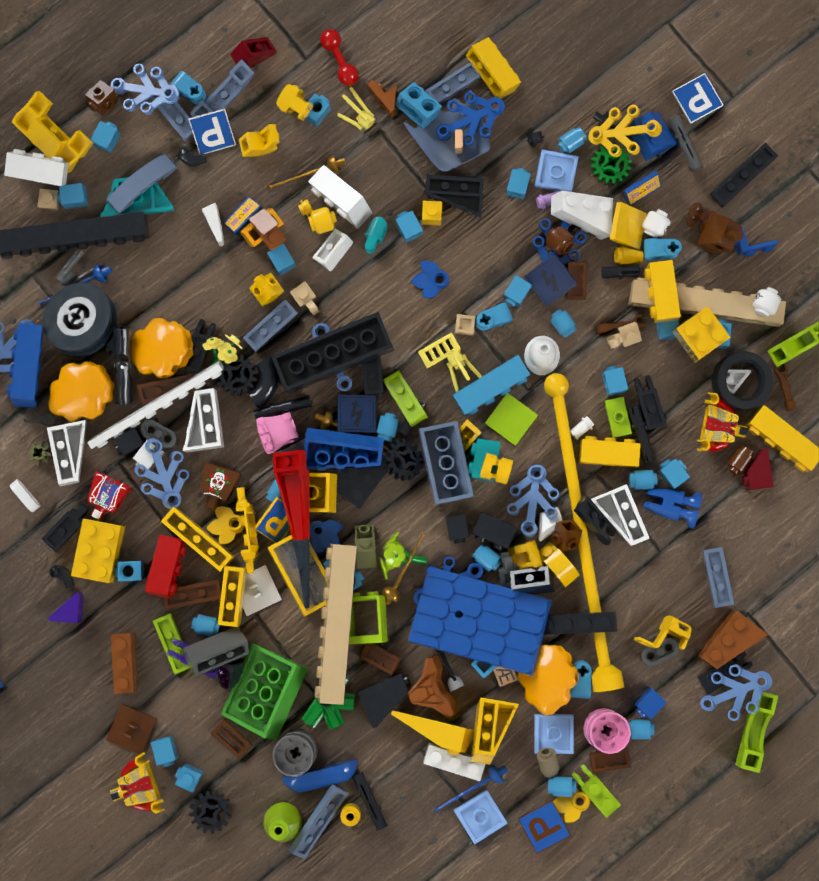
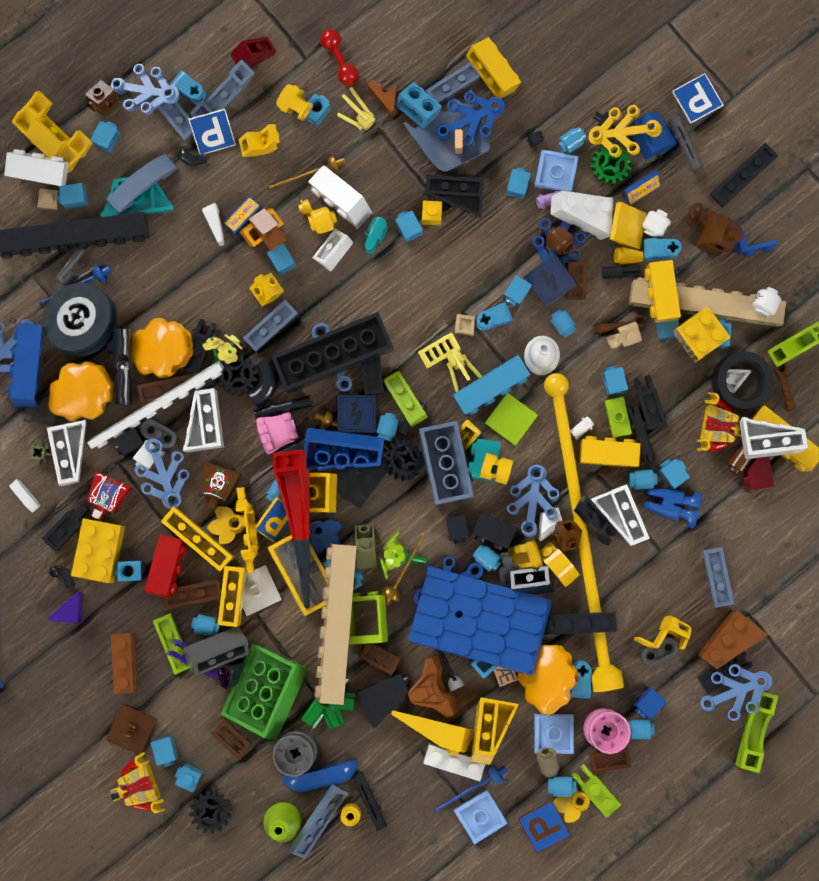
(304, 297): tan plate -> none
(427, 279): blue plate -> none
(770, 439): none -> white wedge

